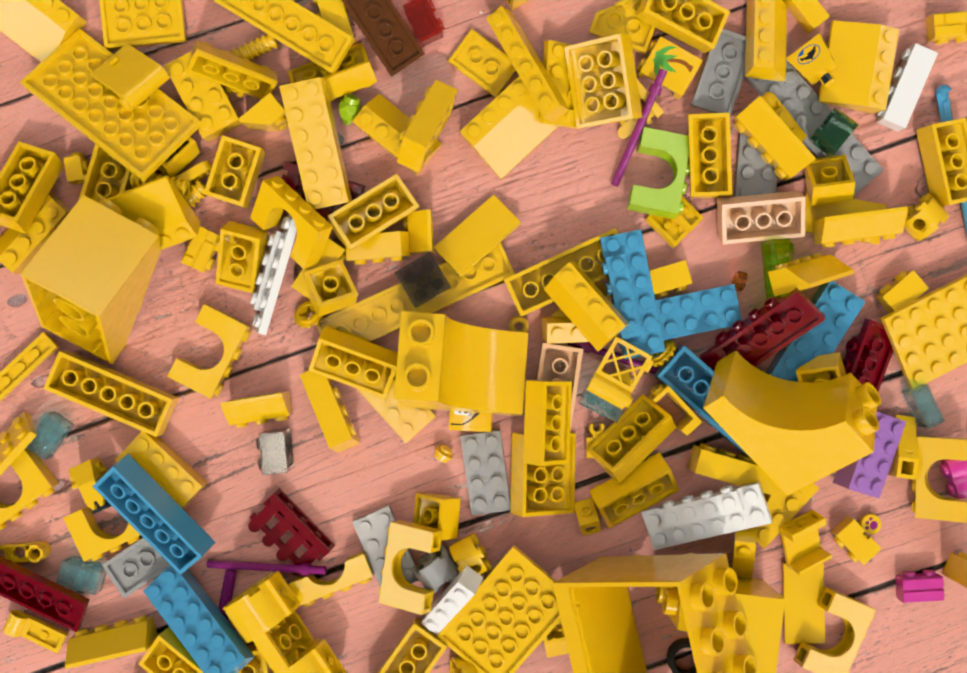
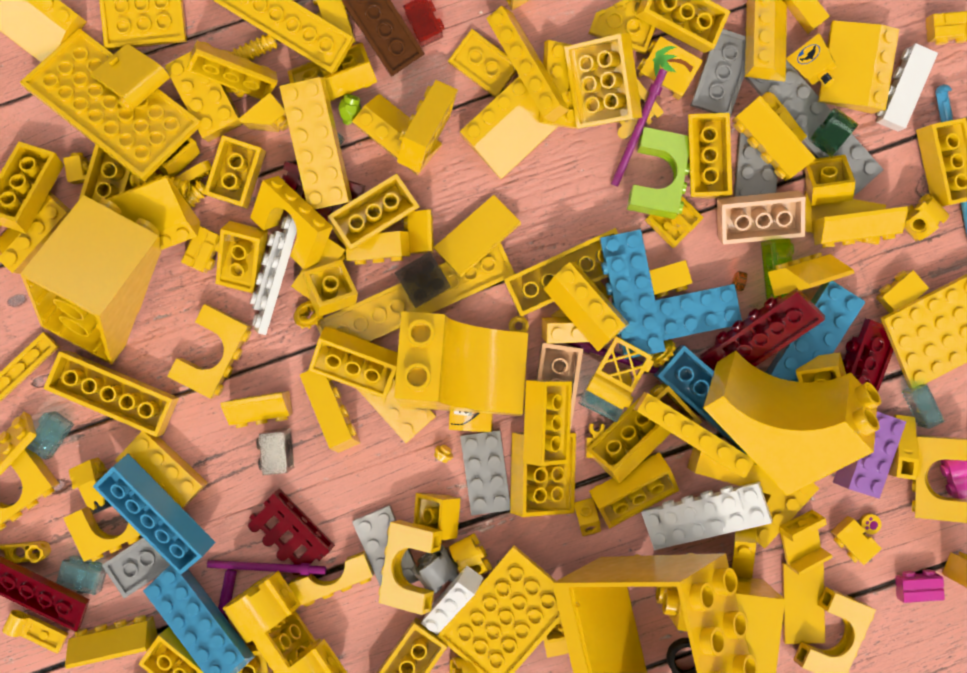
(694, 434): none -> yellow brick

